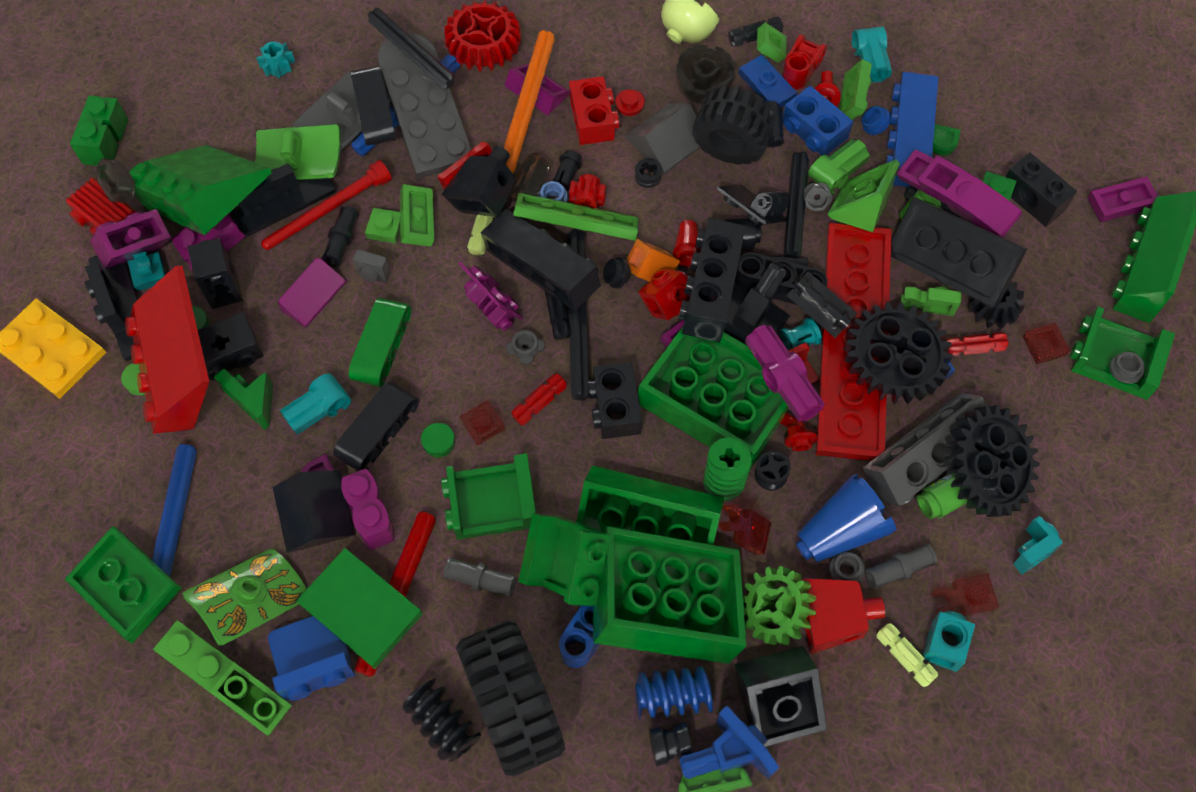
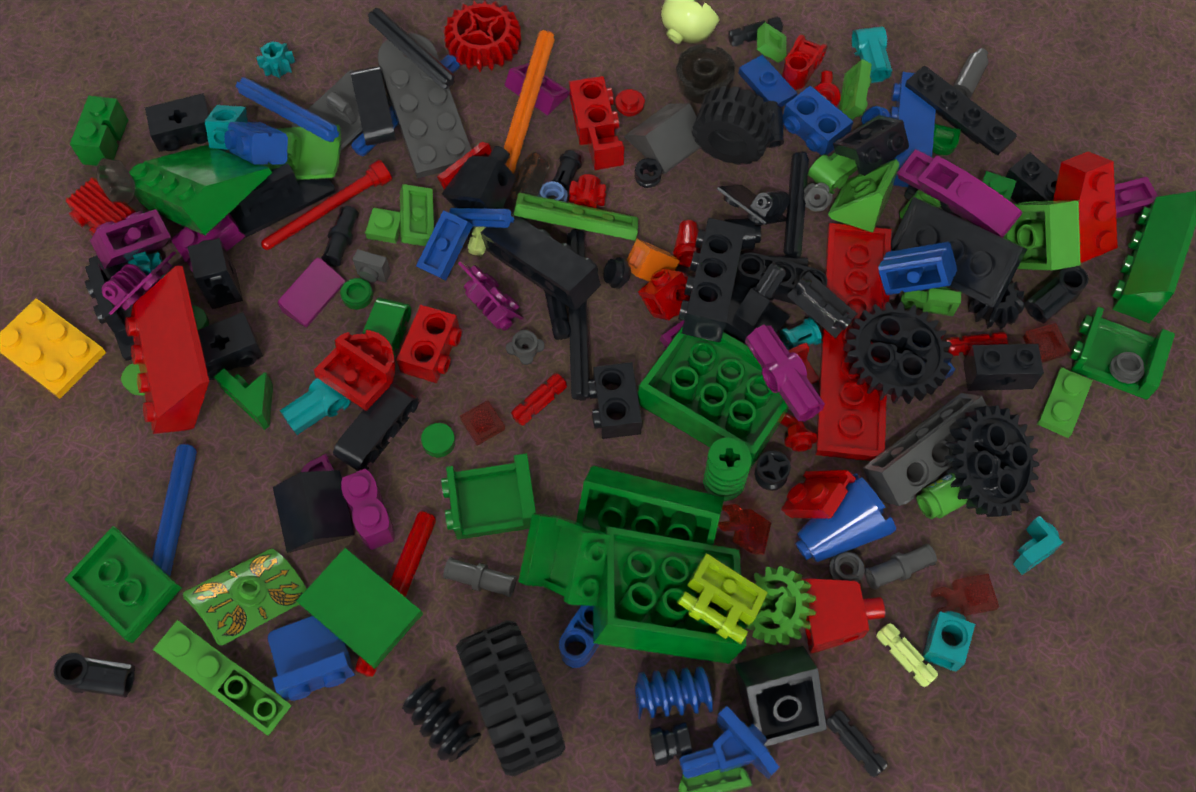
(96, 676): none -> black piece
(132, 283): none -> magenta hinge
(178, 122): none -> black brick
(218, 123): none -> teal brick
(257, 143): none -> blue brick
(288, 109): none -> blue axle
(356, 293): none -> green tile
(359, 367): none -> red slope
(422, 343): none -> red brick
(444, 245): none -> blue plate
(484, 217): none -> blue axle
(605, 151): none -> red panel
(727, 590): none -> lime plate
(818, 494): none -> red plate
(857, 743): none -> black axle
(873, 143): none -> black bracket
(918, 268): none -> blue brick
(960, 111): none -> black bracket
(972, 72): none -> dark grey cylinder
(1003, 367): none -> black brick
(1048, 233): none -> bright green brick
(1057, 294): none -> black piece
(1064, 402): none -> bright green plate
(1093, 184): none -> red wedge

